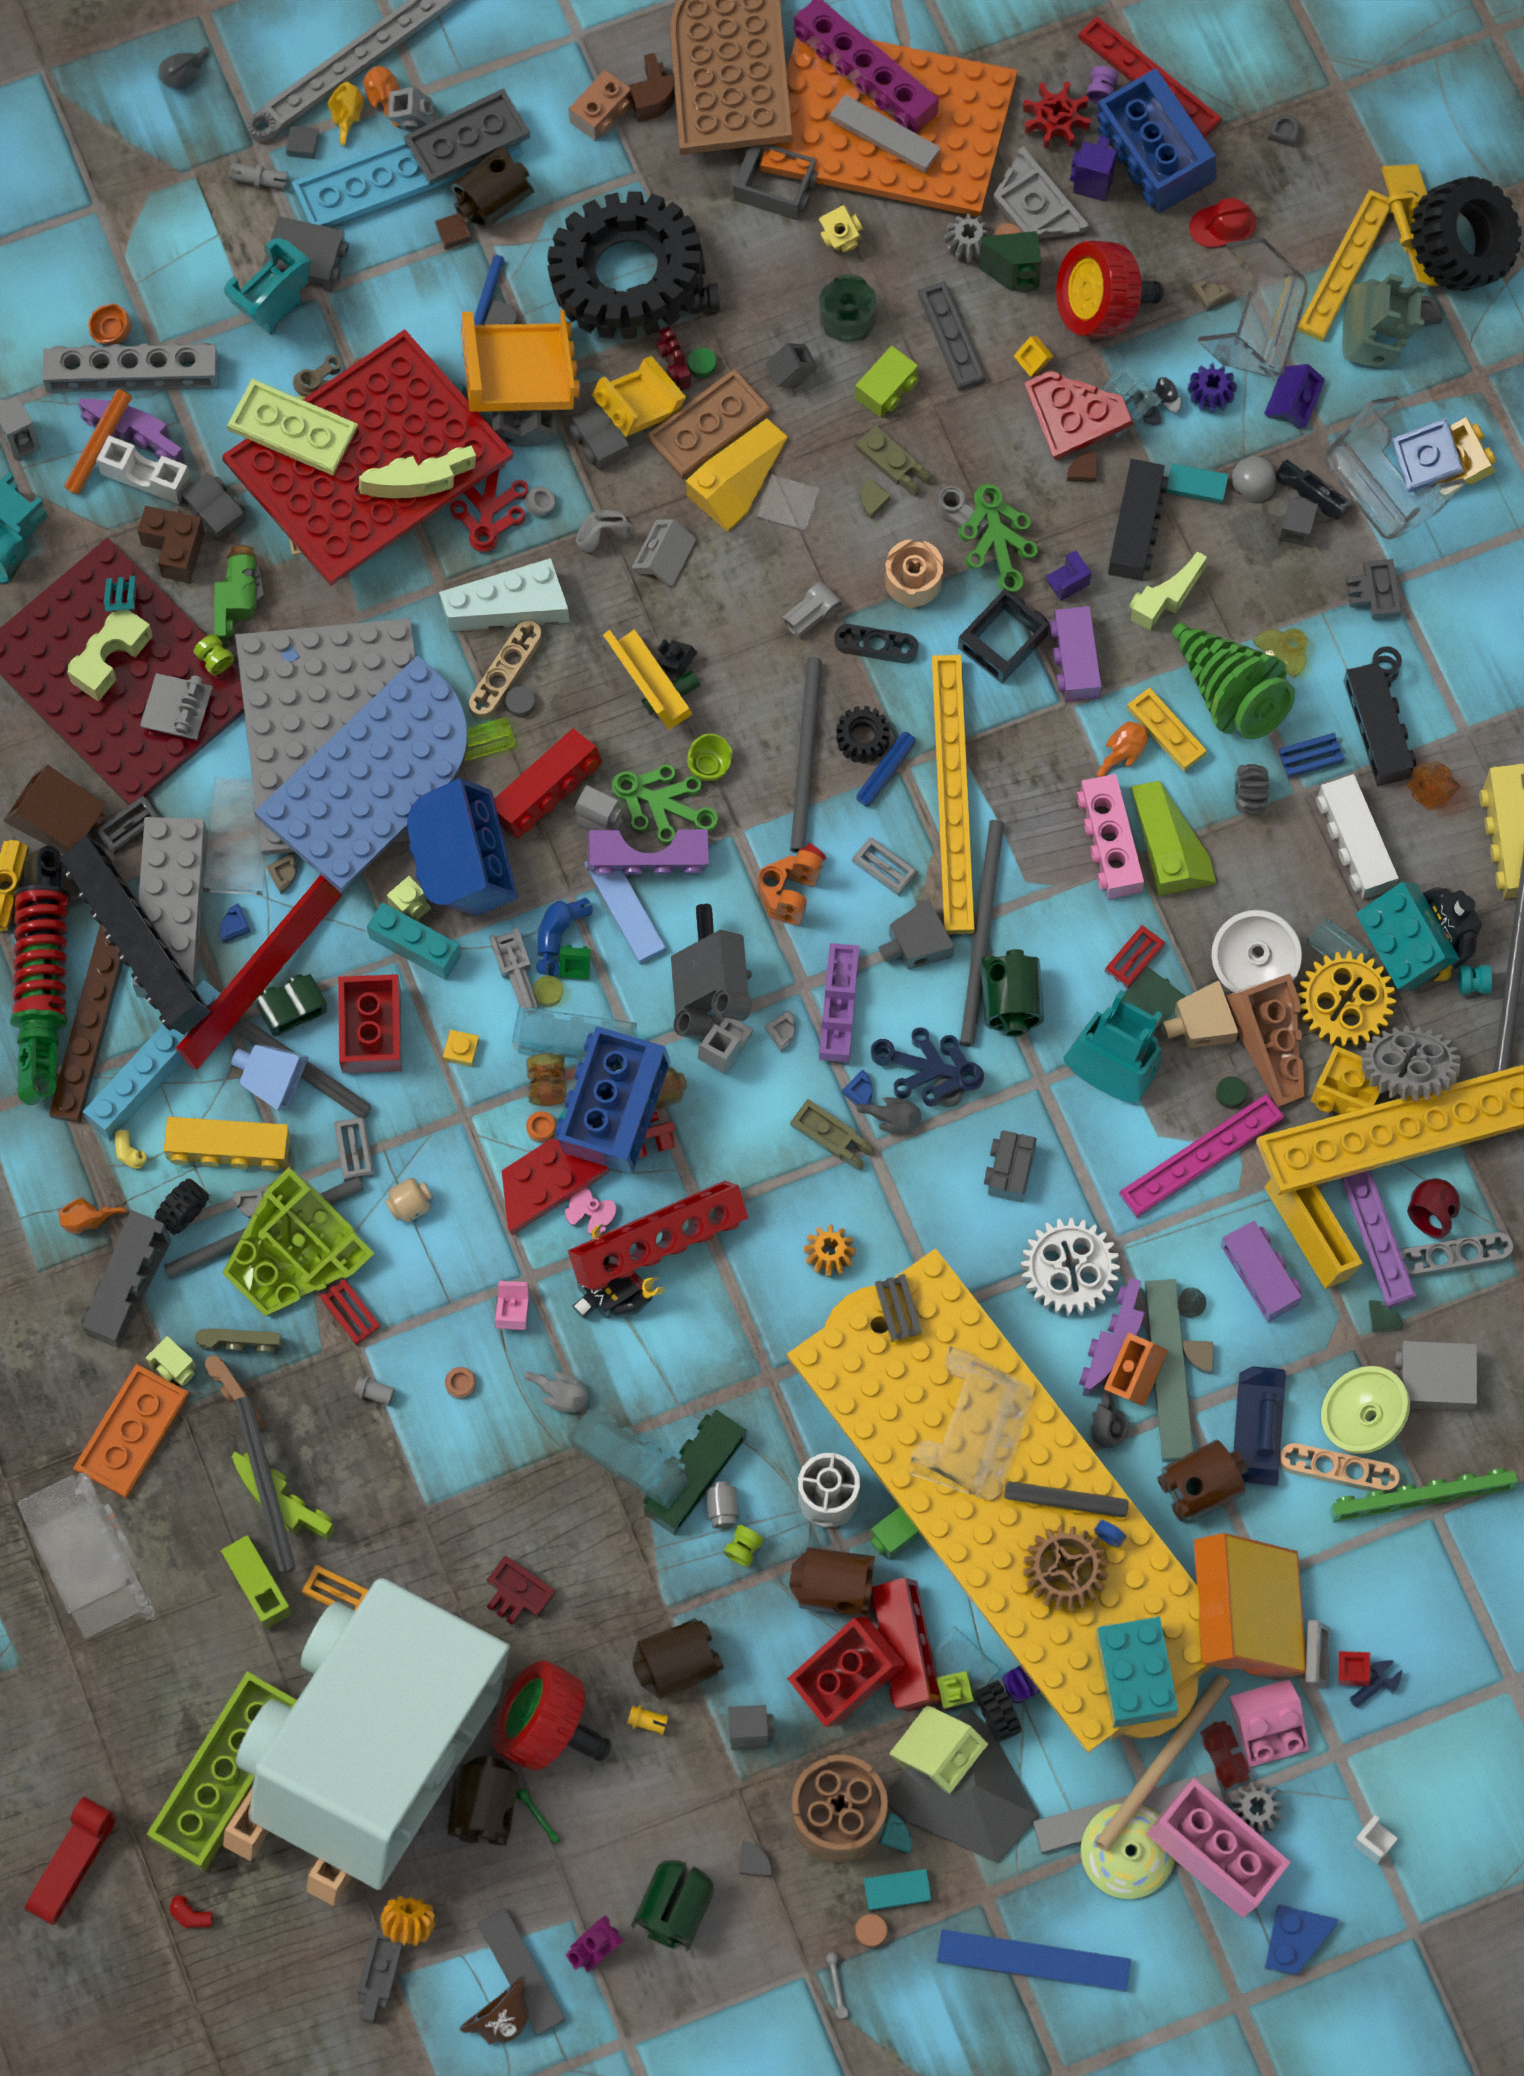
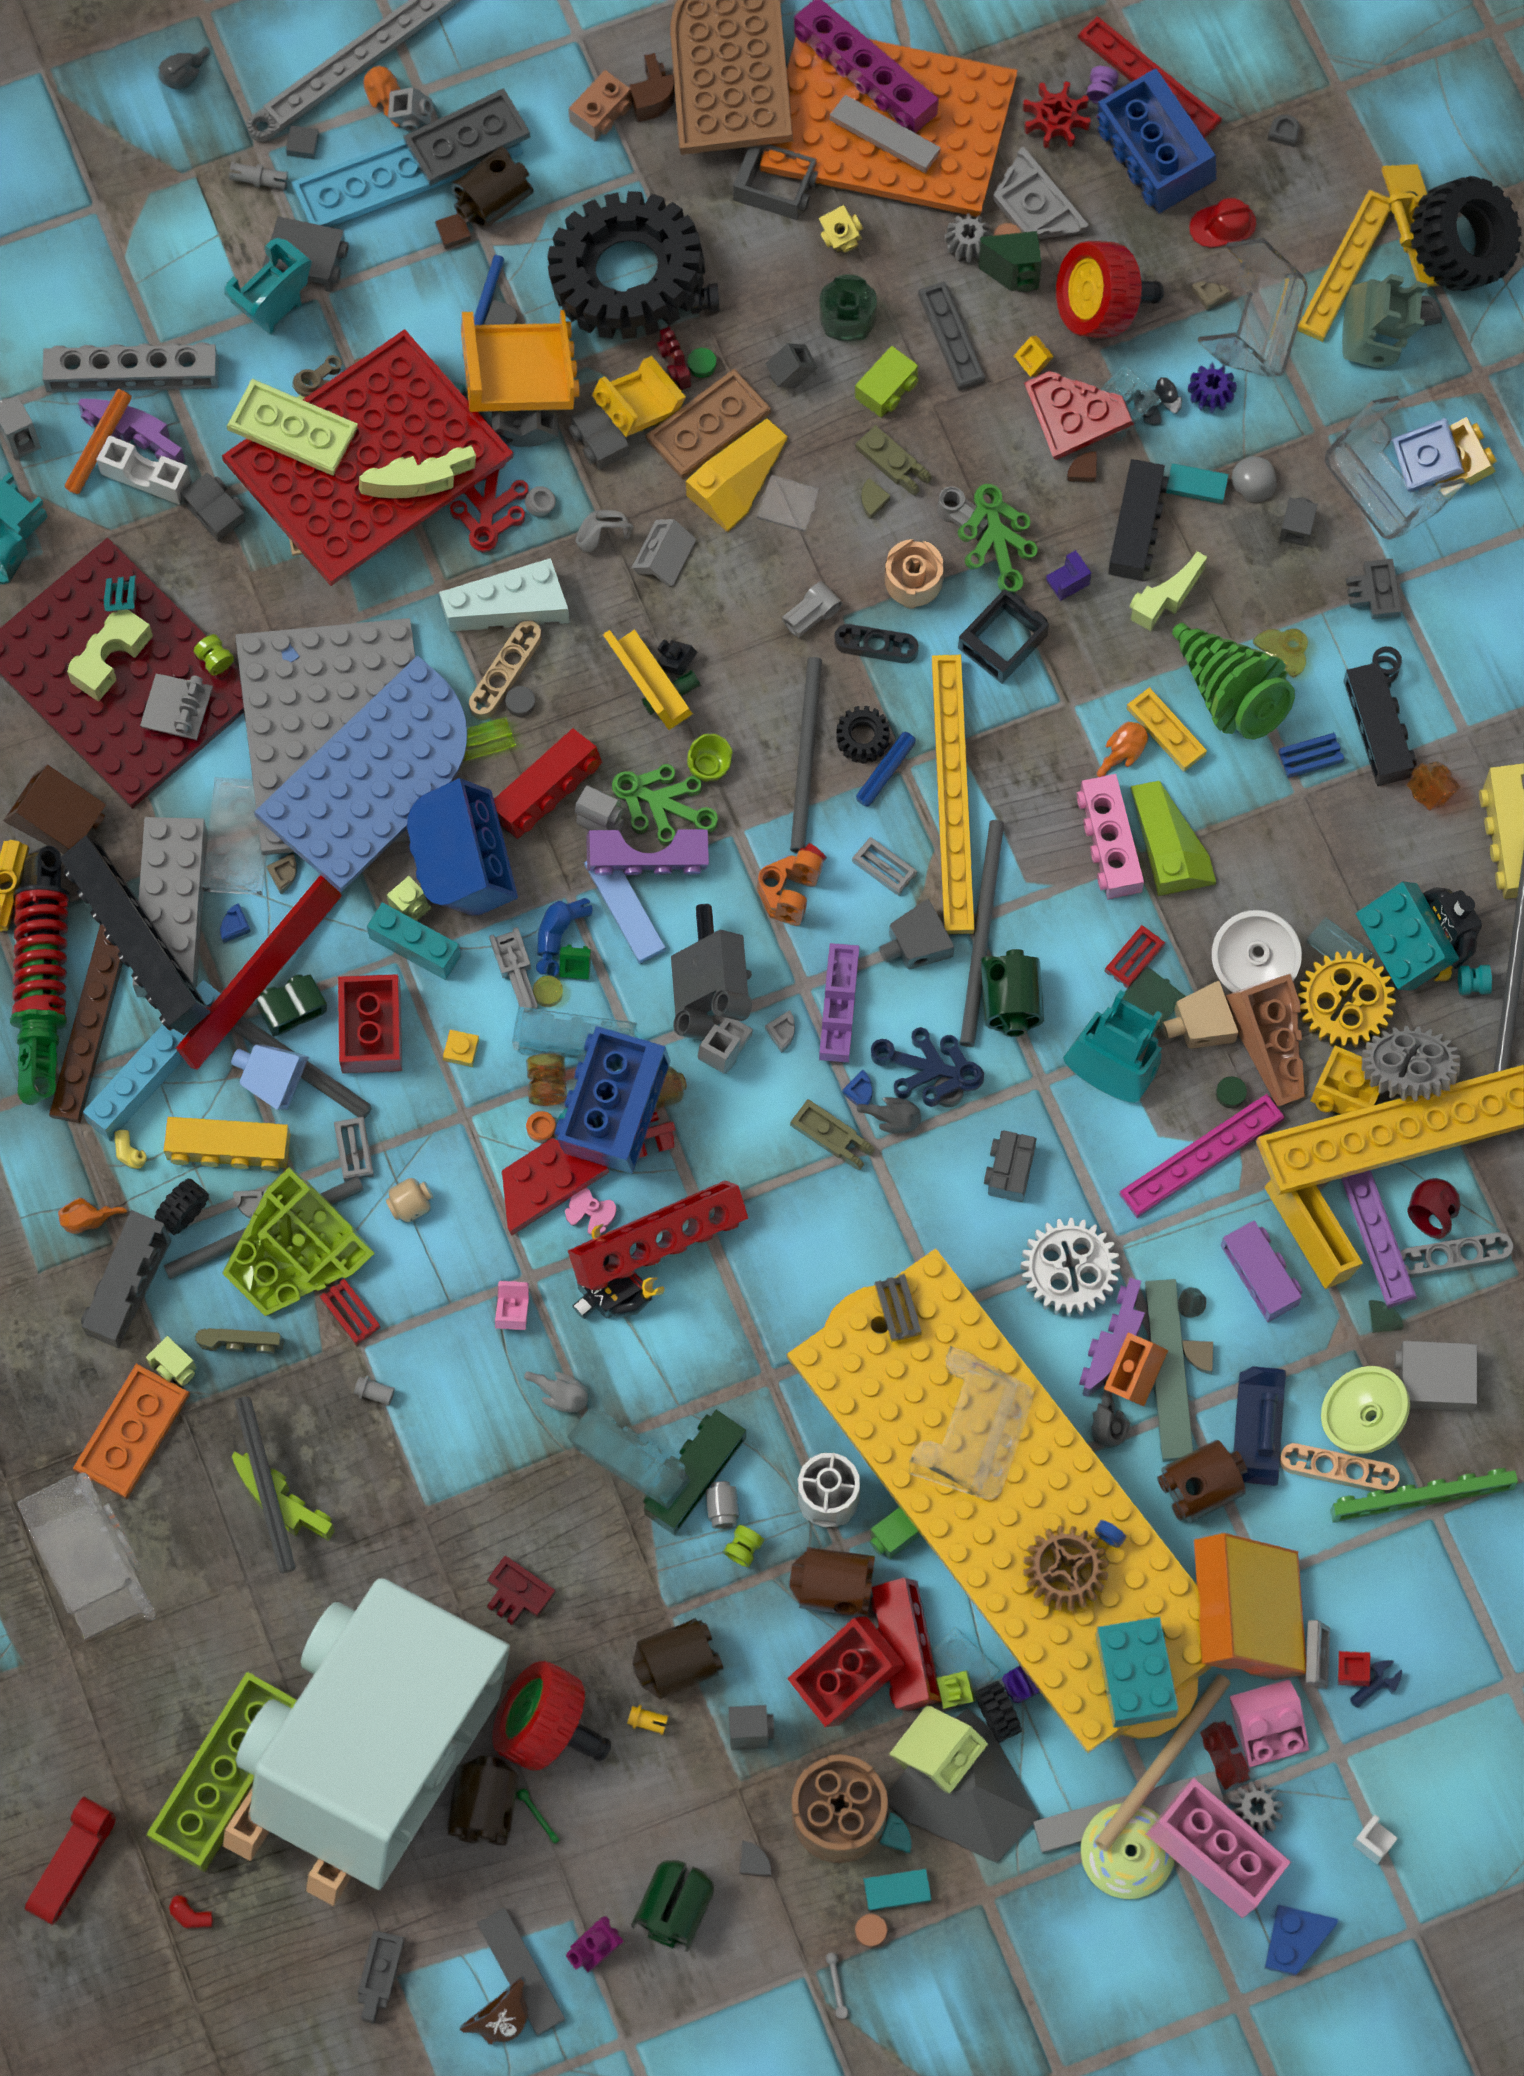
(109, 325): orange hair -> none
(120, 817): dark grey tile -> none
(177, 537): reddish brown brick -> none
(231, 1387): medium nougat hinge -> none
(238, 594): bright green plate -> none
(256, 1582): lime slope -> none
(312, 1581): light orange tile -> none
(345, 108): yellow piece -> none
(407, 1920): light orange gear -> none
(460, 1383): nougat tile -> none
(842, 1247): light orange gear -> none
(1034, 1960): blue tile -> none
(1066, 1499): dark grey axle -> none
(1075, 654): medium lavender brick -> none
(1093, 169): dark purple brick -> none
(1251, 788): dark grey gear -> none
(1295, 394): dark purple panel -> none
(1315, 489): black hinge -> none
(1357, 837): white brick -> none

